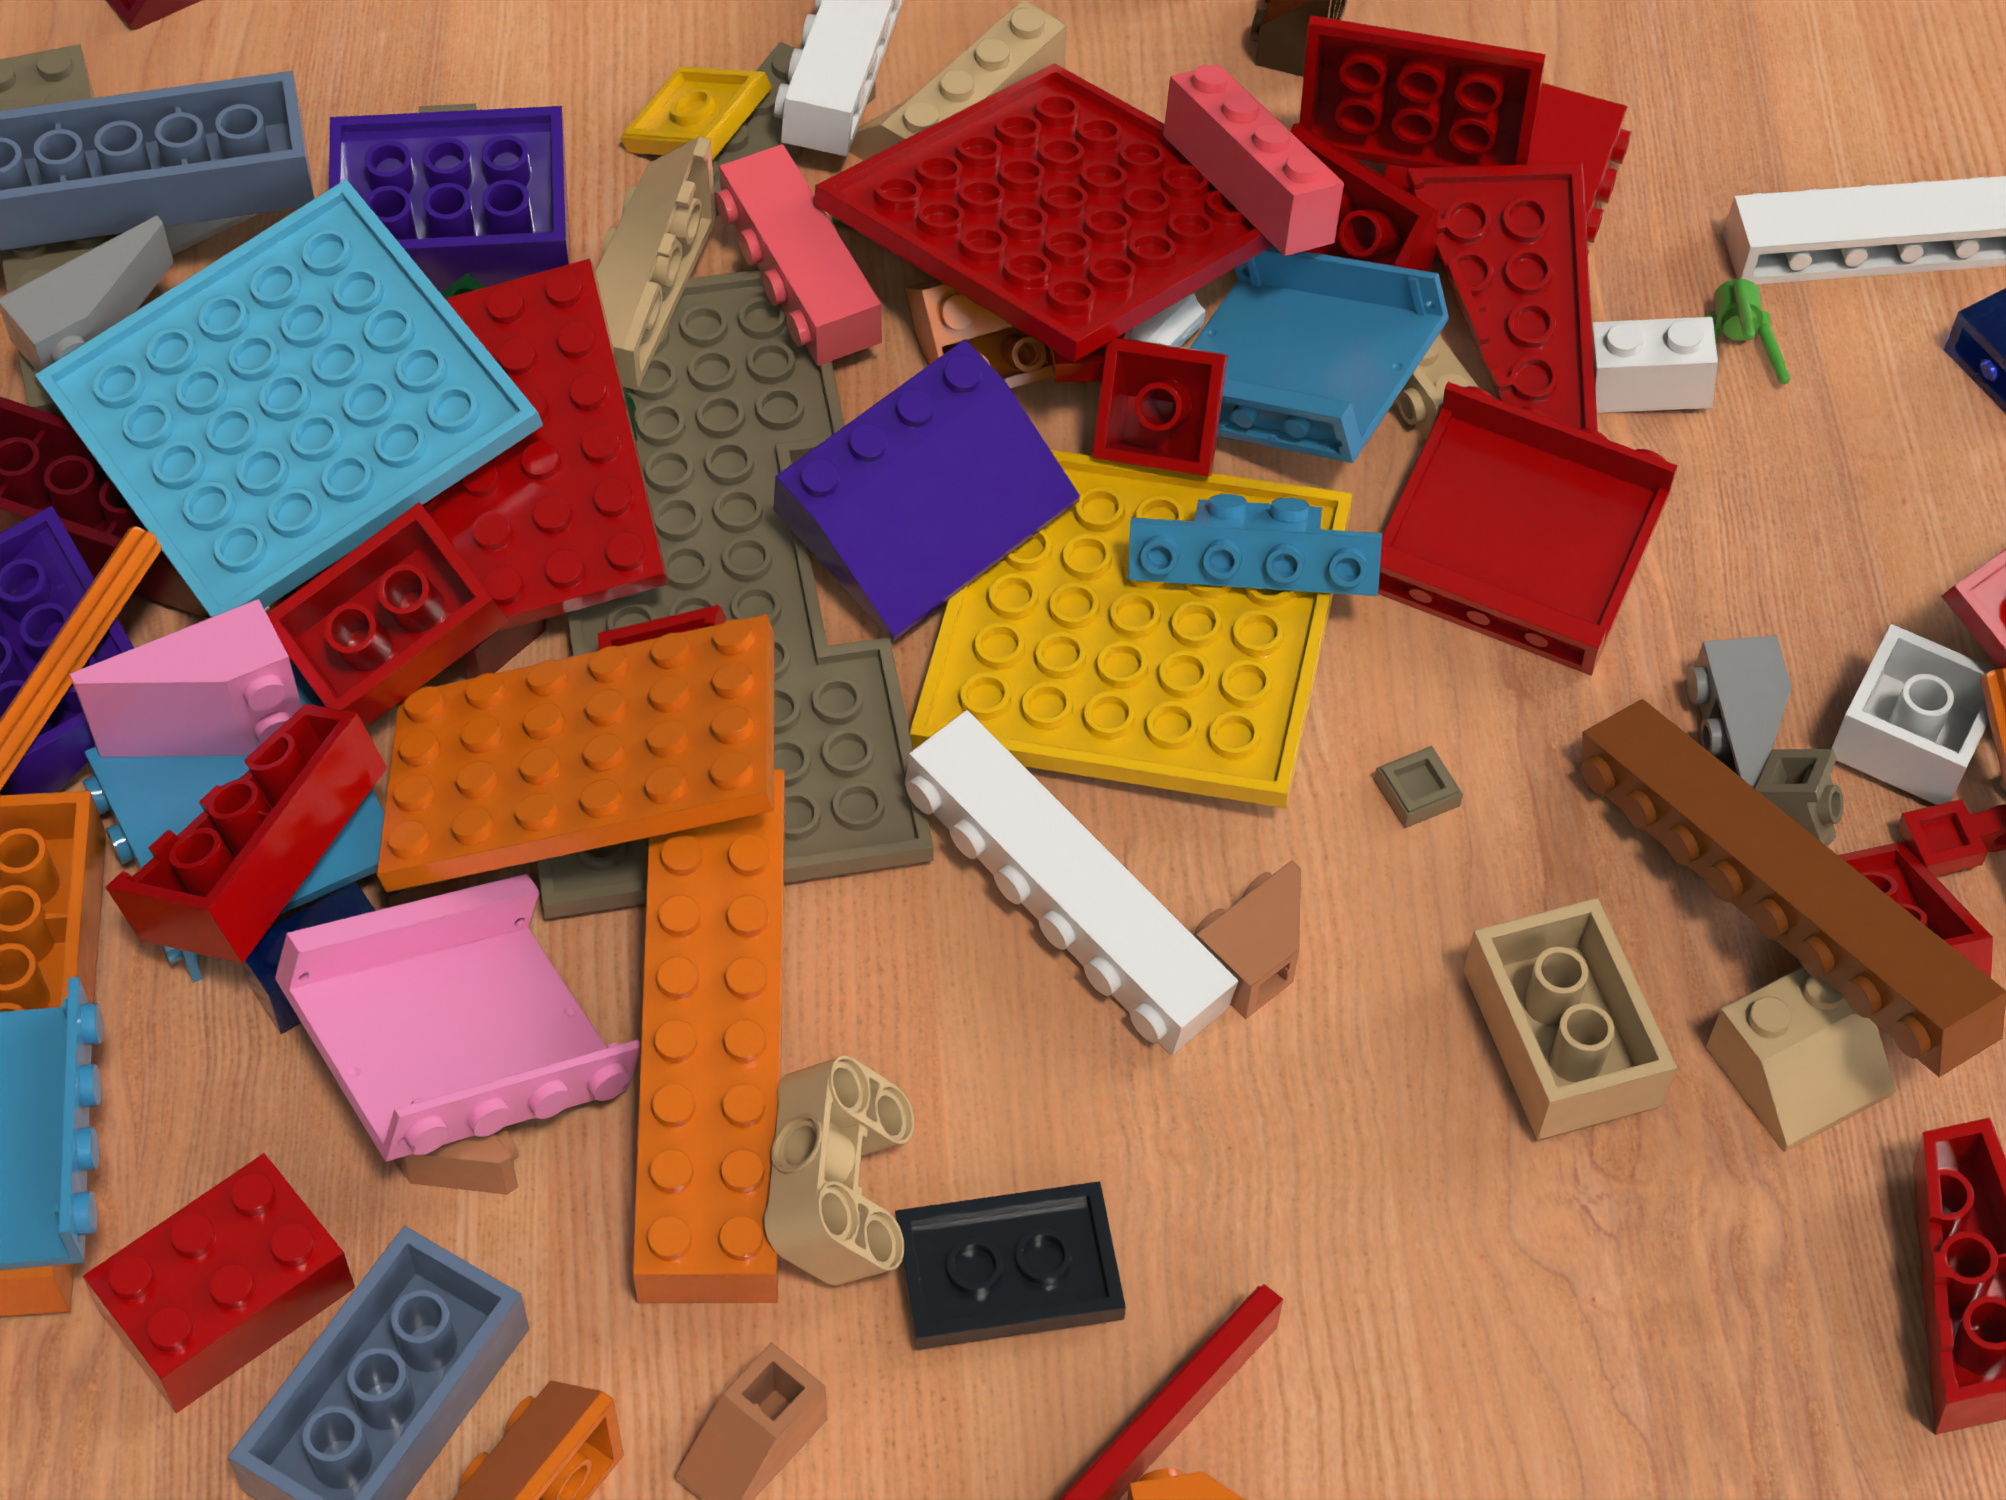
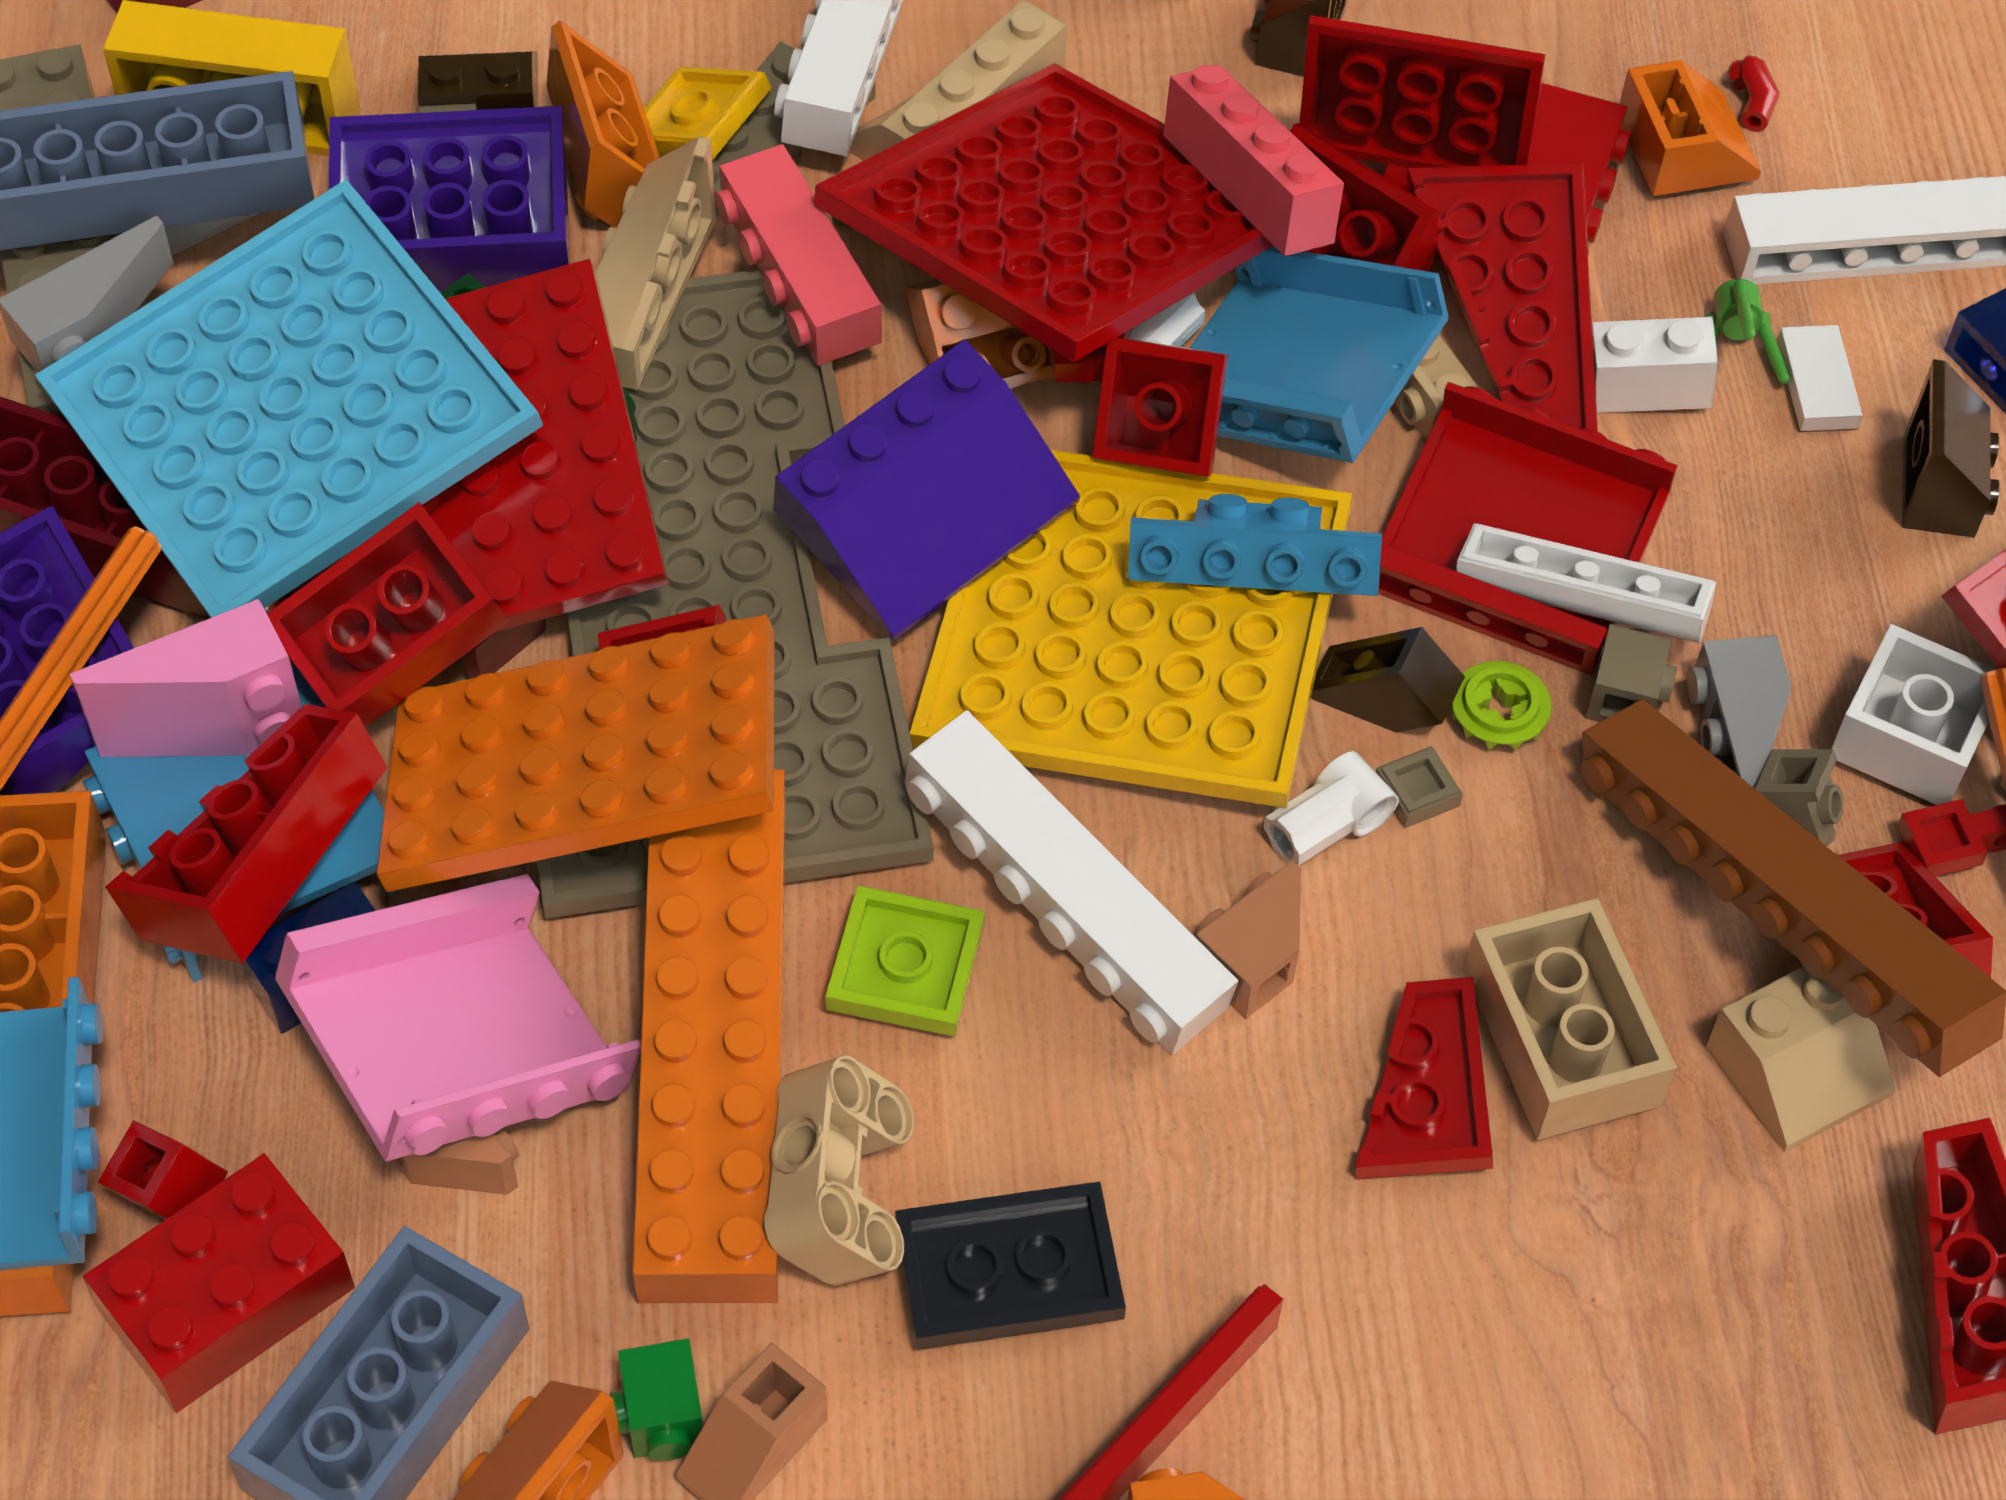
(158, 1171): none -> red brick
(185, 46): none -> yellow brick
(479, 79): none -> dark brown slope
(602, 122): none -> orange slope
(659, 1399): none -> green brick
(905, 960): none -> lime plate
(1342, 801): none -> white piece
(1389, 680): none -> dark brown slope
(1432, 1088): none -> red wing
(1513, 687): none -> lime gear
(1589, 582): none -> white brick
(1630, 670): none -> dark tan brick
(1683, 130): none -> orange slope
(1762, 90): none -> red arm
(1819, 378): none -> white tile
(1948, 457): none -> dark brown slope

